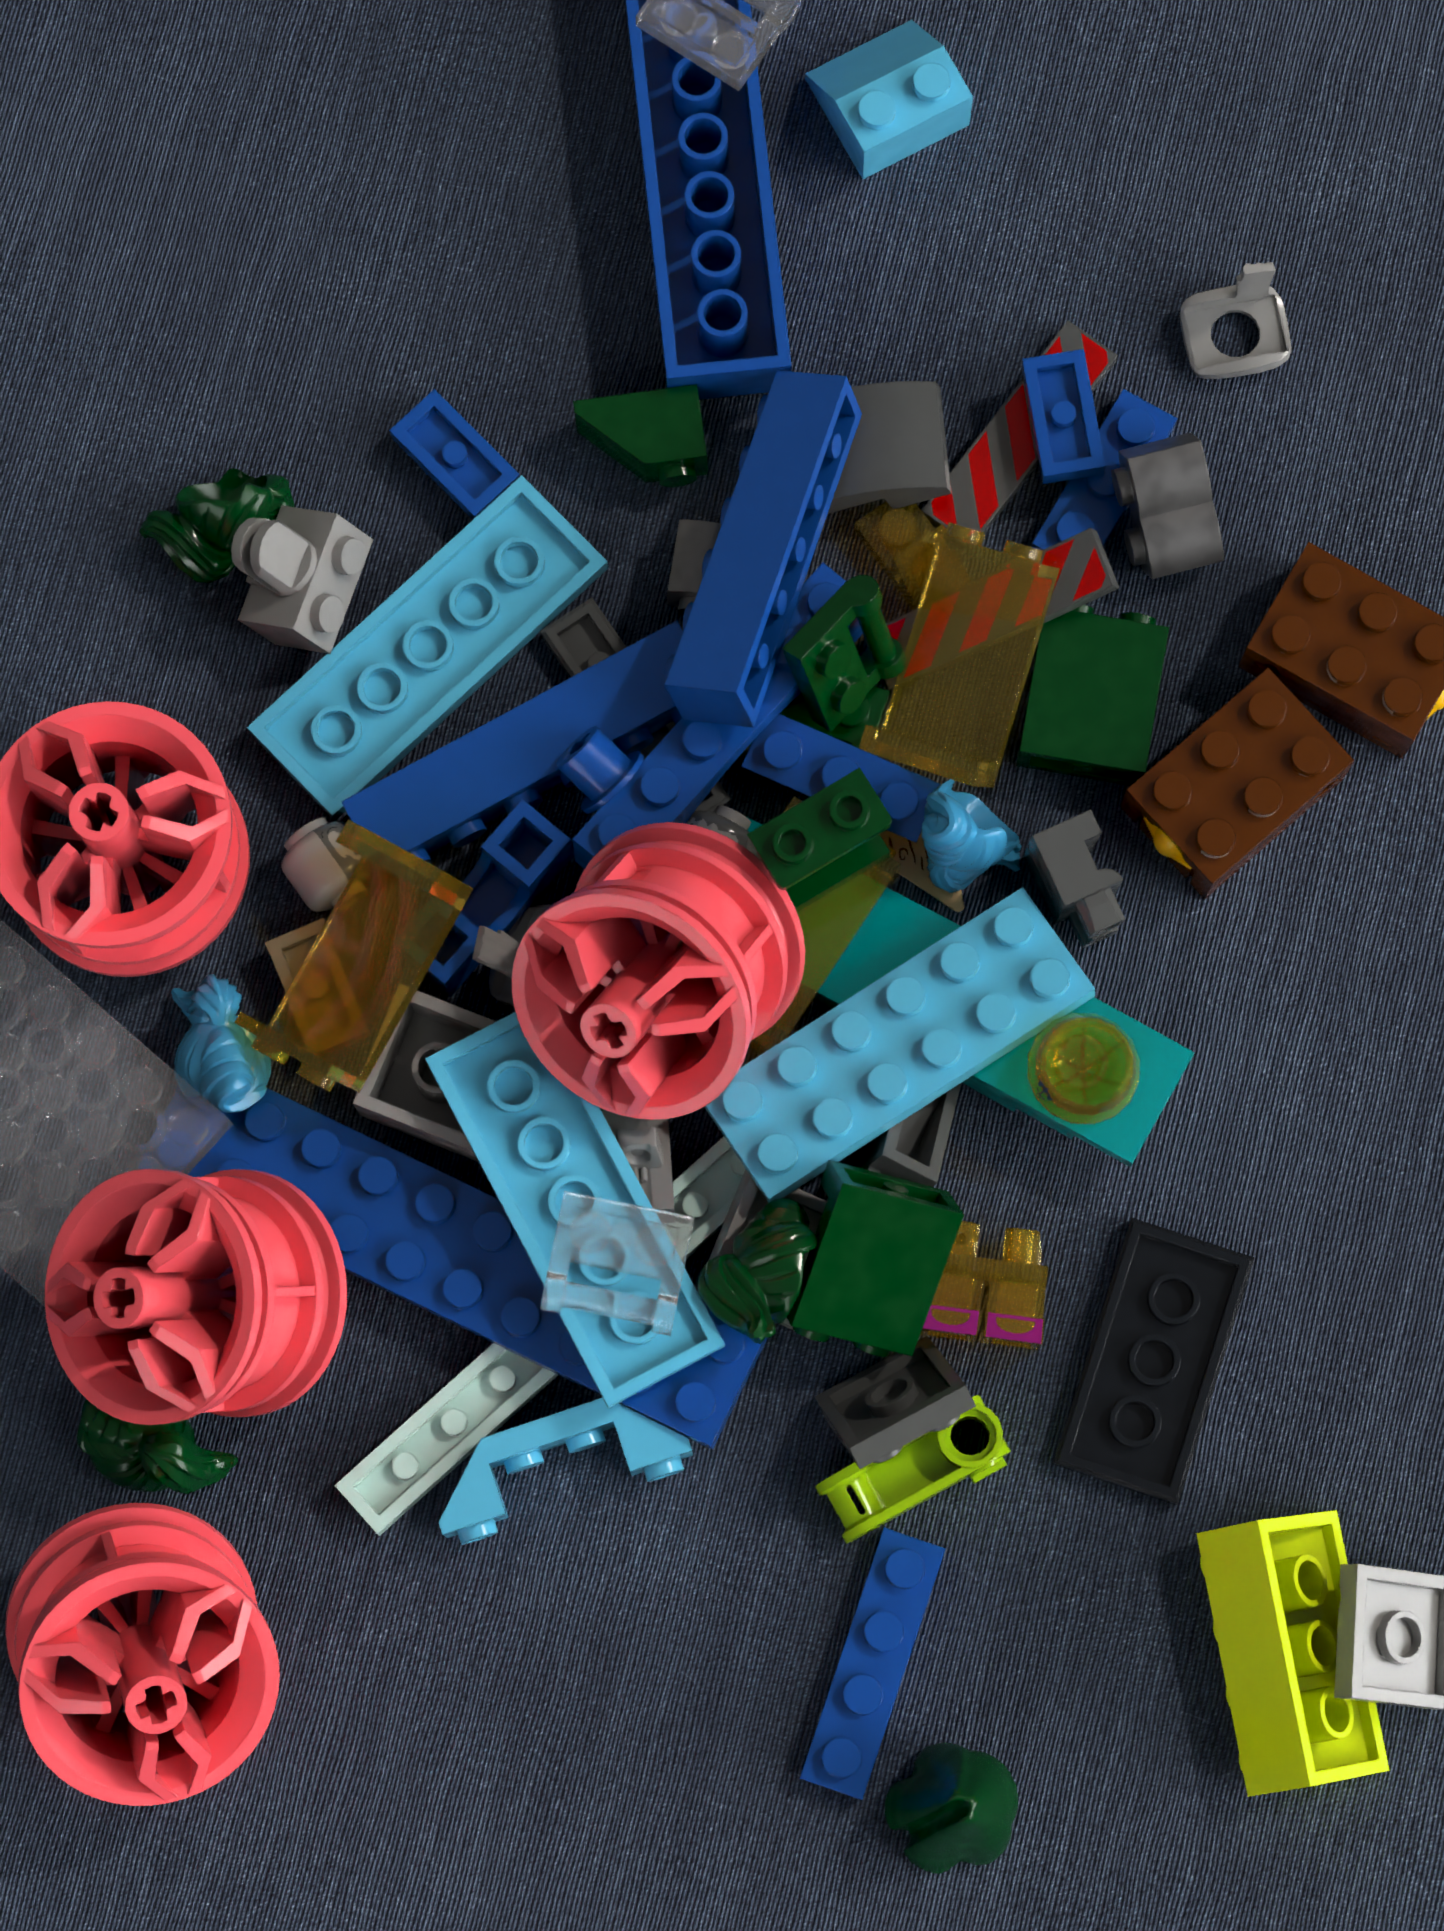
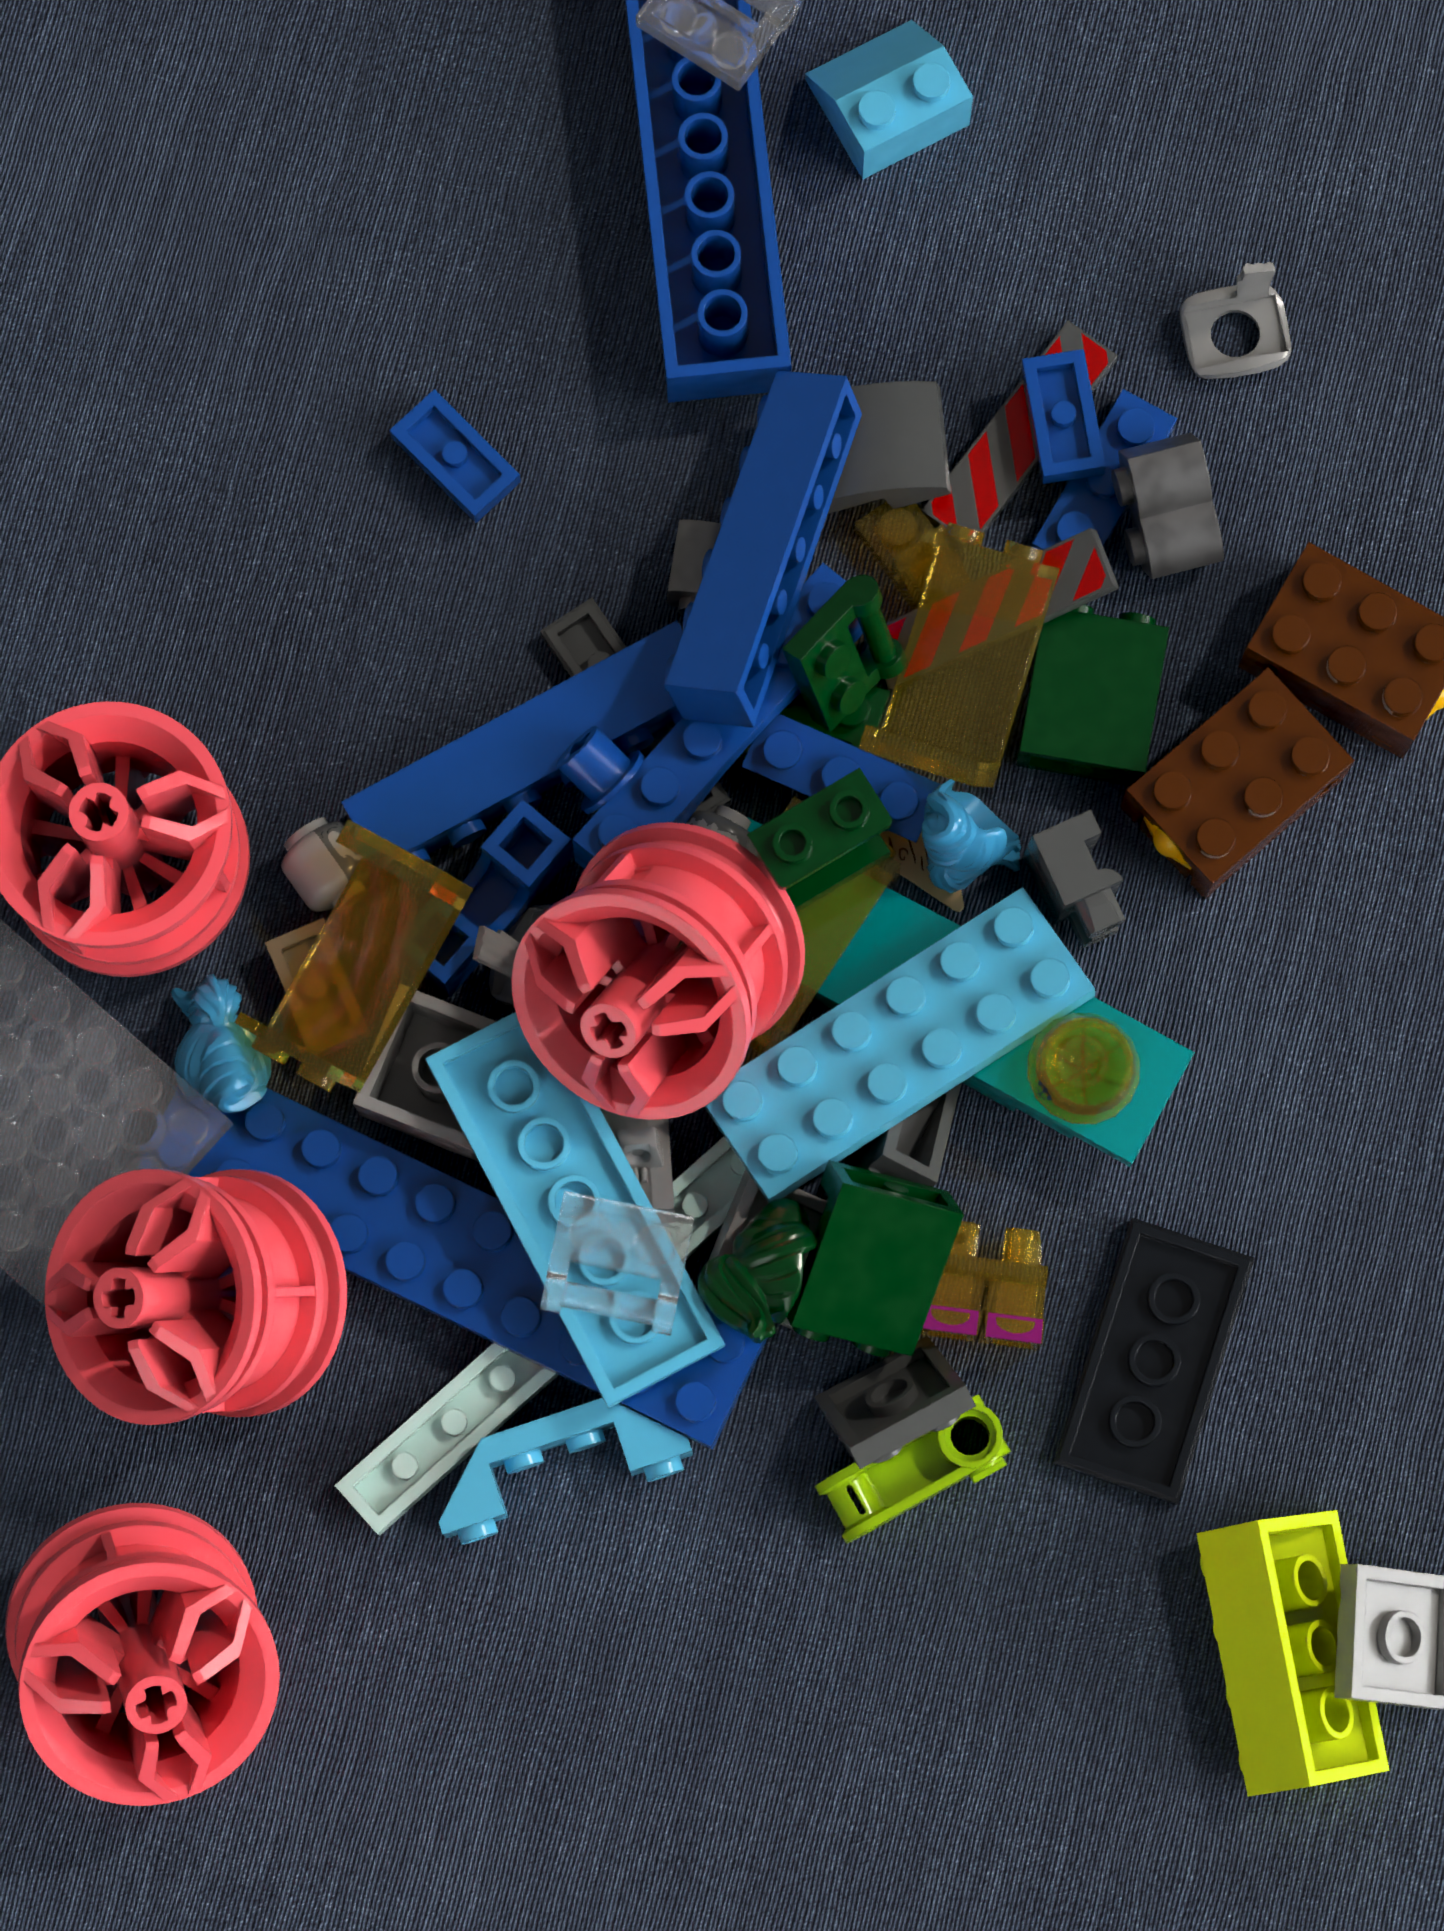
(149, 1455): dark green hair -> none
(209, 516): dark green hair -> none
(299, 575): light grey brick -> none
(428, 647): medium azure plate -> none
(649, 433): dark green slope -> none
(872, 1663): blue plate -> none
(954, 1806): dark green hat -> none

